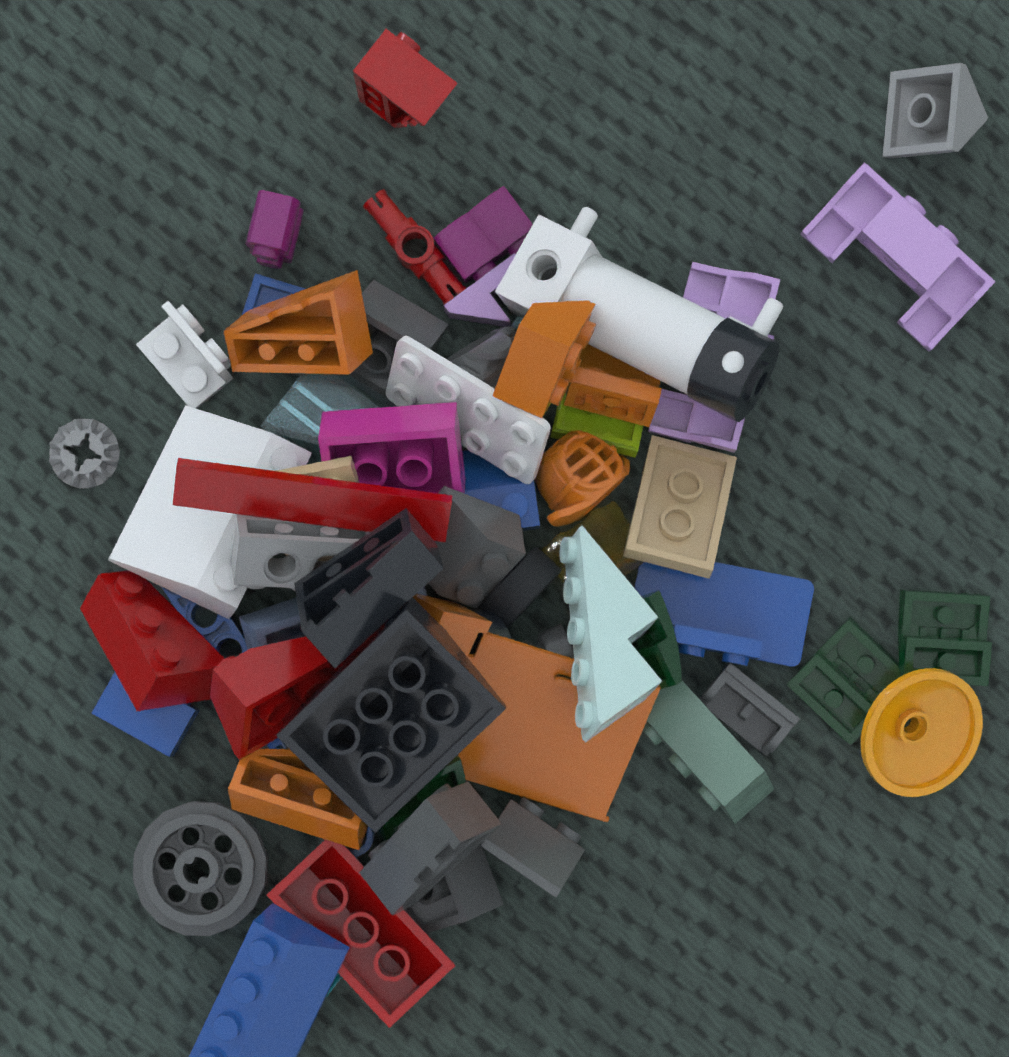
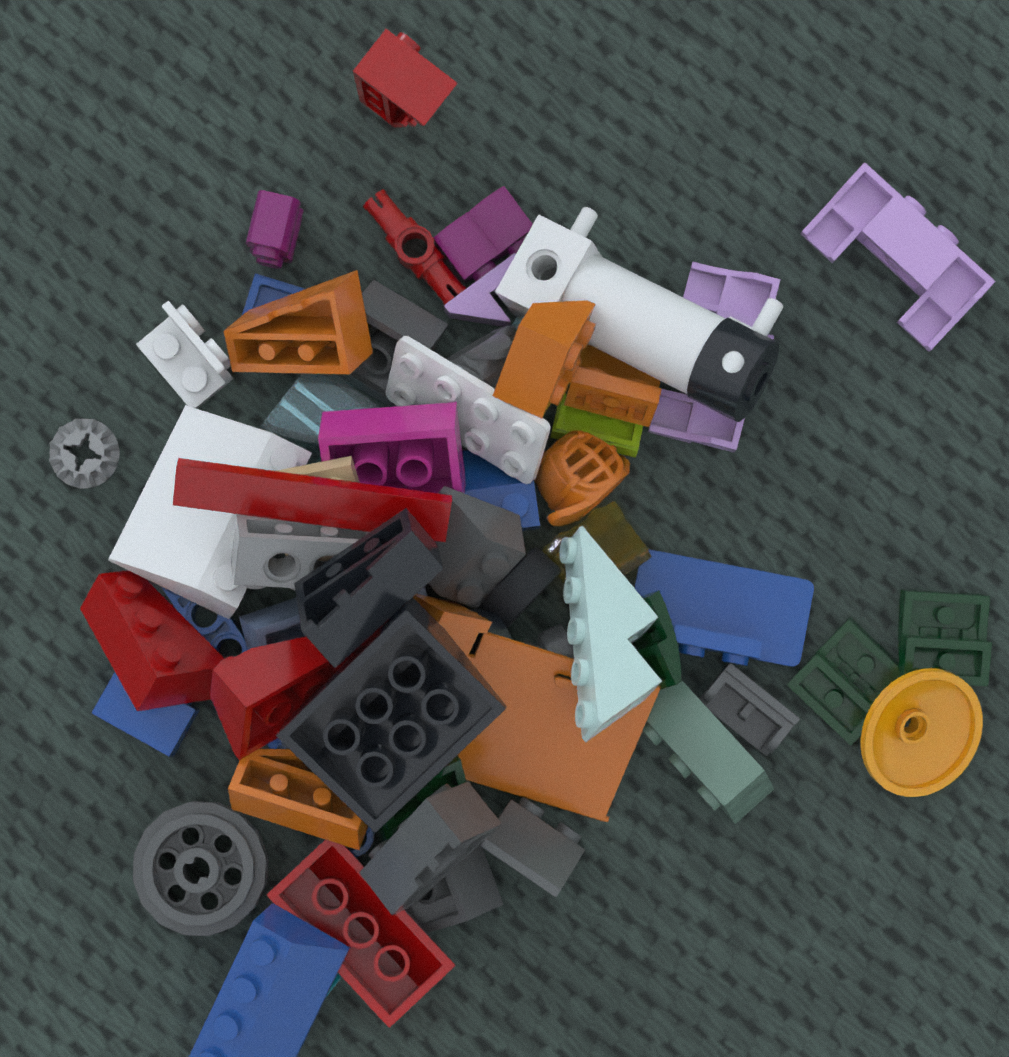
(680, 507): tan plate -> none
(931, 111): light grey slope -> none

